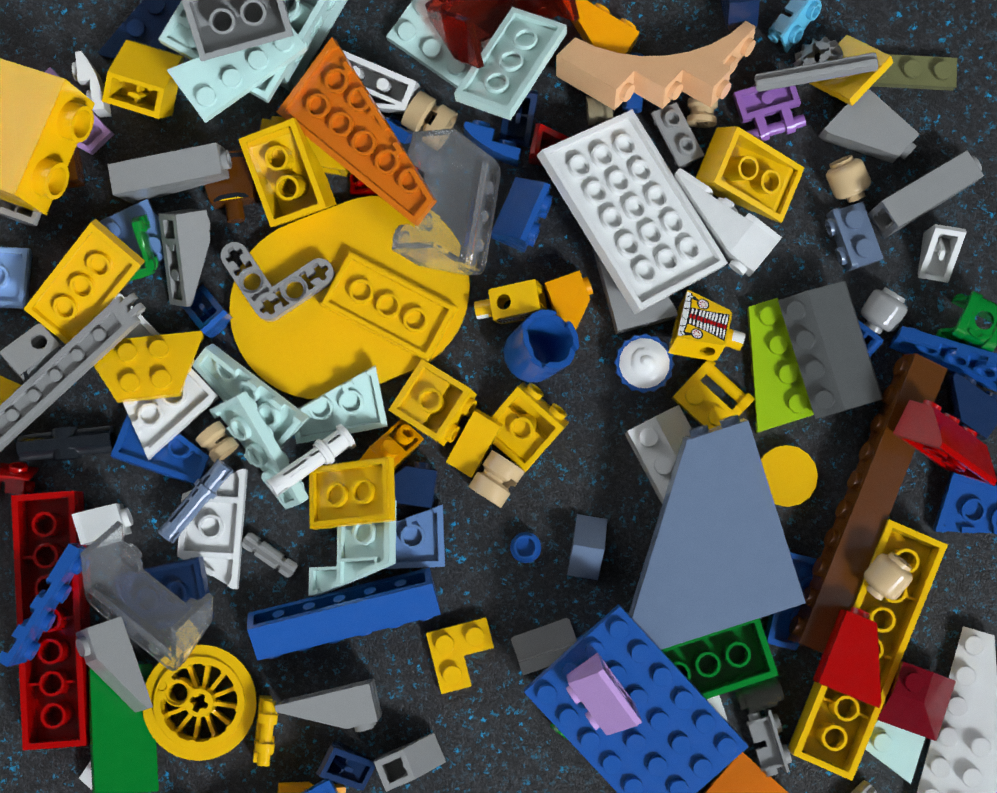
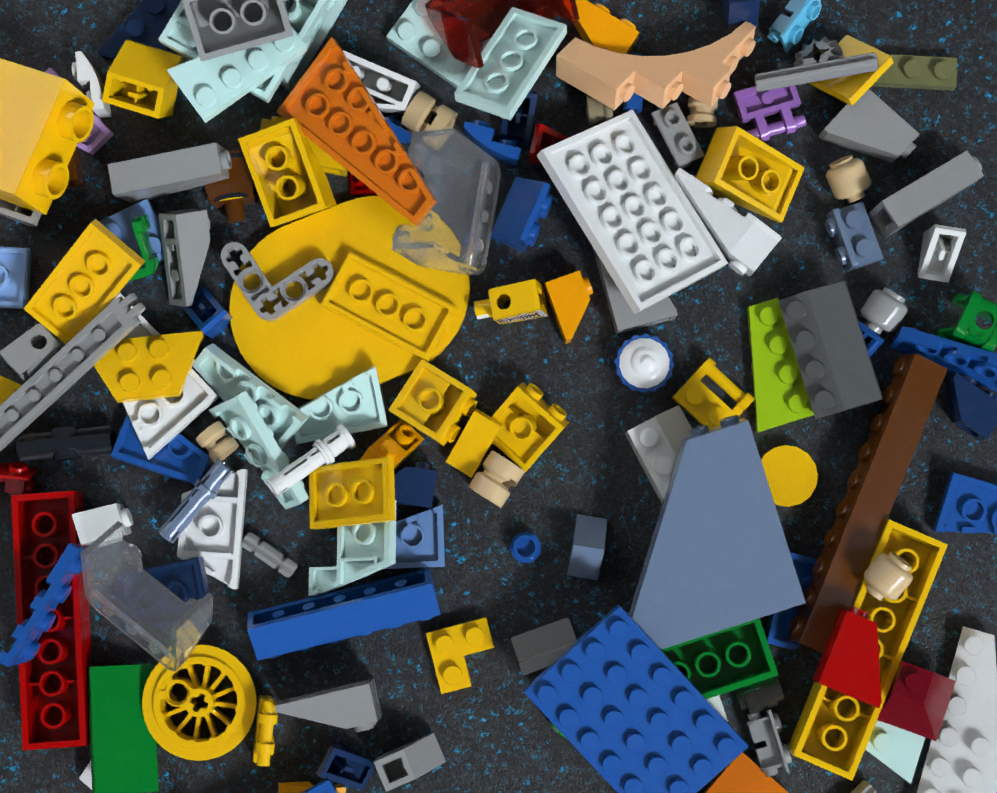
(112, 658): light grey slope -> none
(540, 346): blue cylinder -> none
(603, 696): lavender slope -> none
(703, 329): torso -> none
(945, 441): red slope -> none

